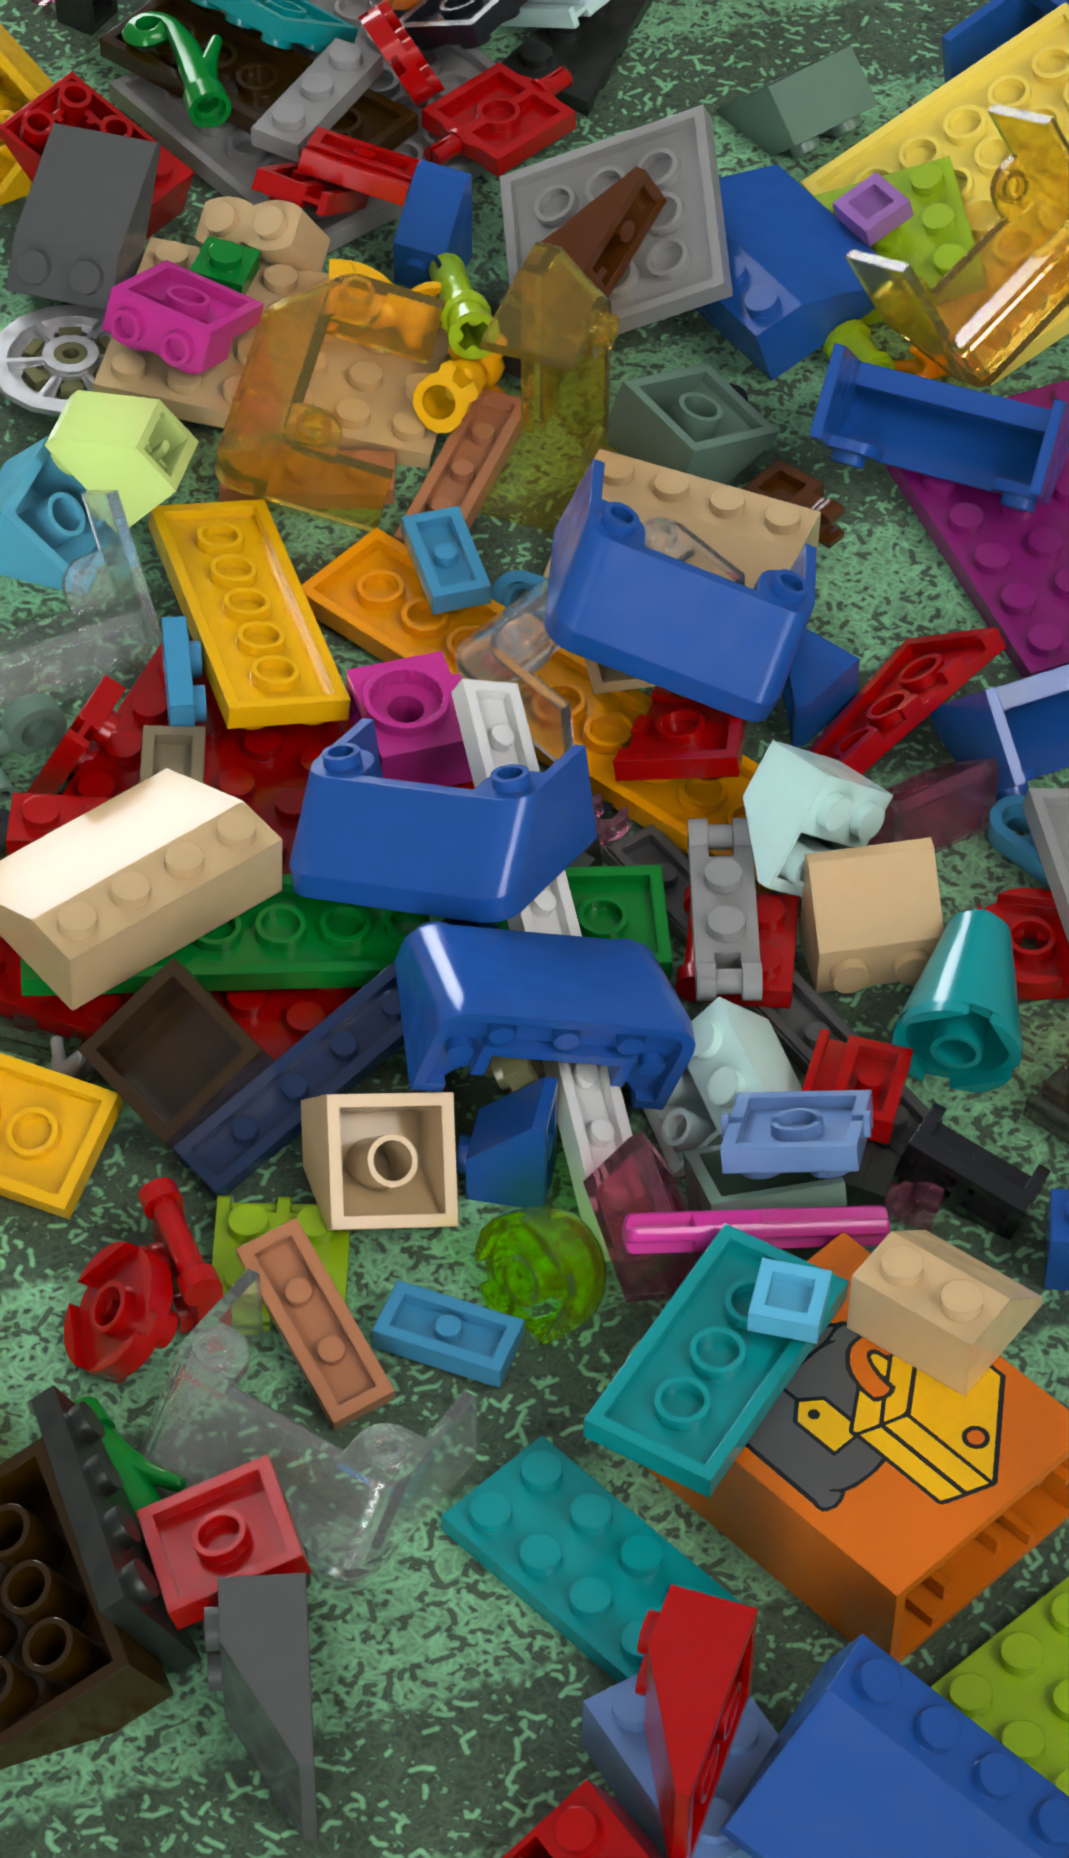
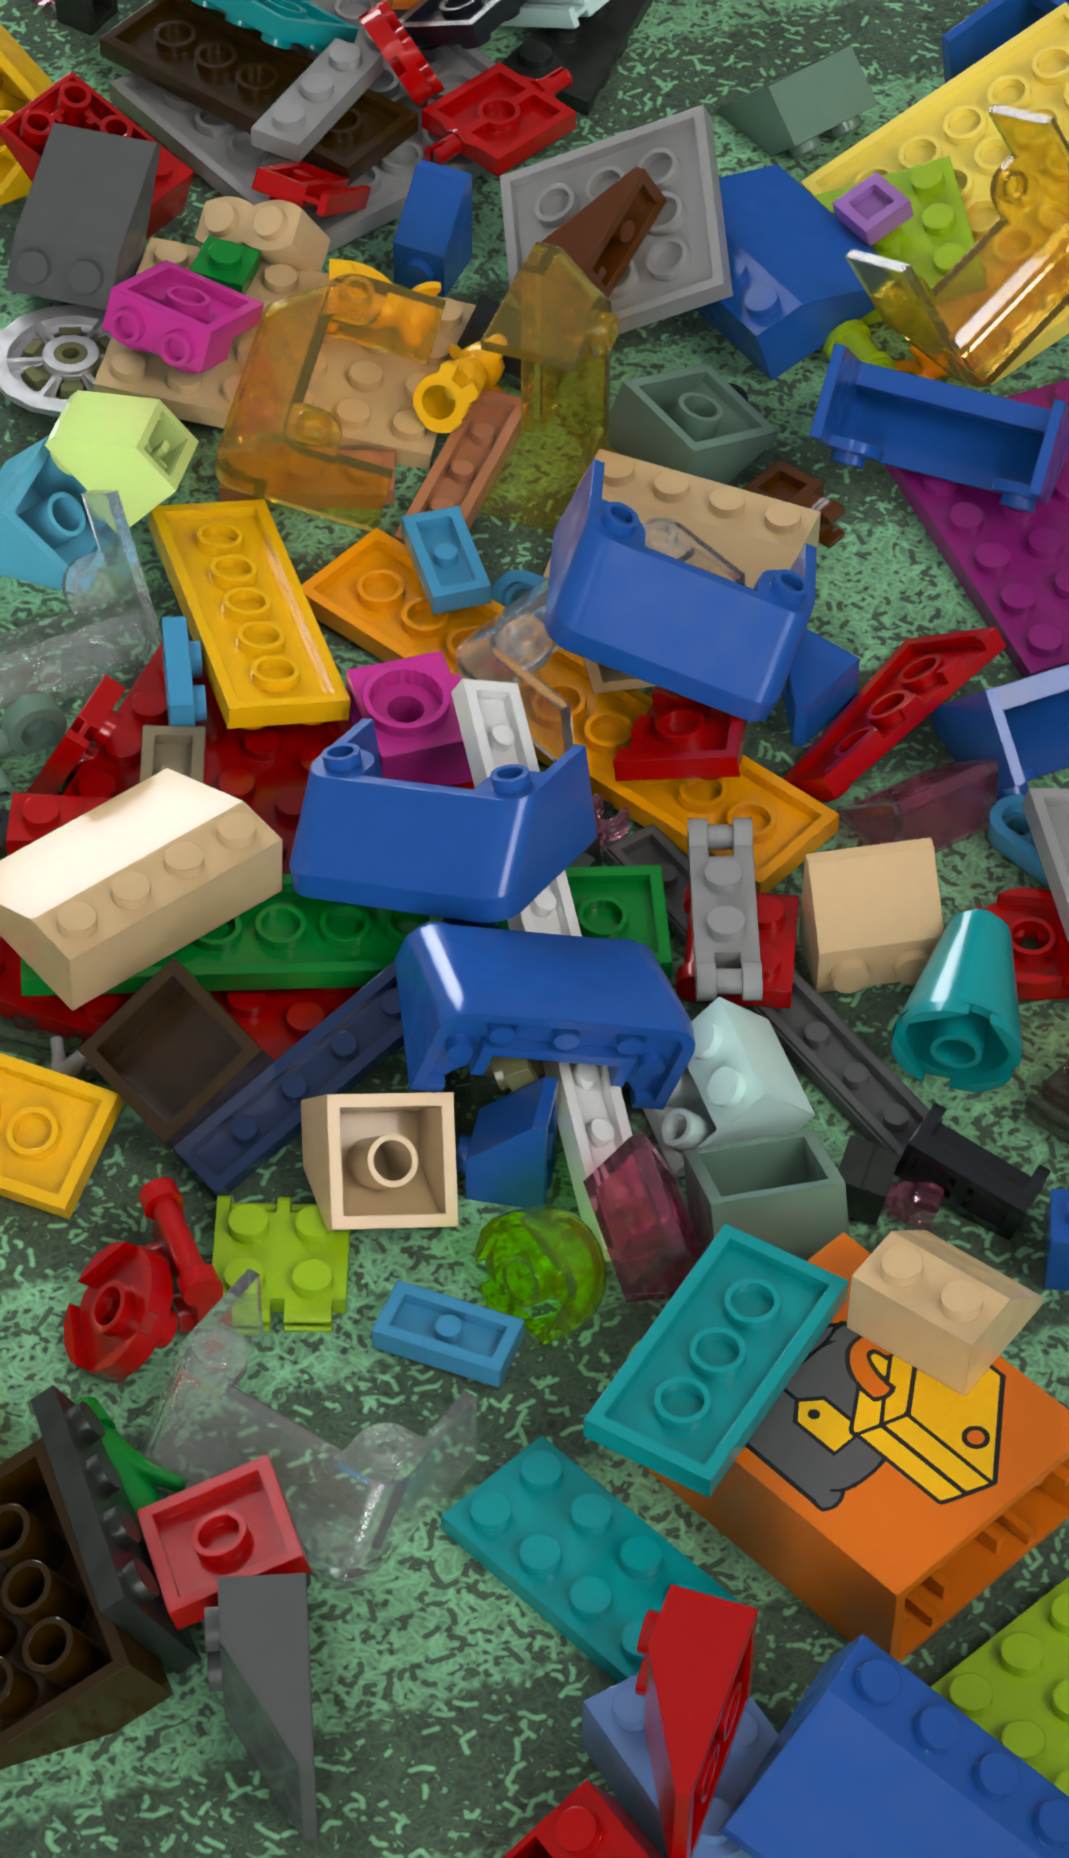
(203, 92): green plant -> none
(316, 1324): nougat plate -> none
(358, 165): red plate -> none
(465, 310): lime pin -> none
(777, 1226): dark pink axle -> none
(789, 1300): medium azure plate -> none
(796, 1133): medium blue plate -> none
(804, 807): light aqua slope -> none
(862, 1066): red plate -> none

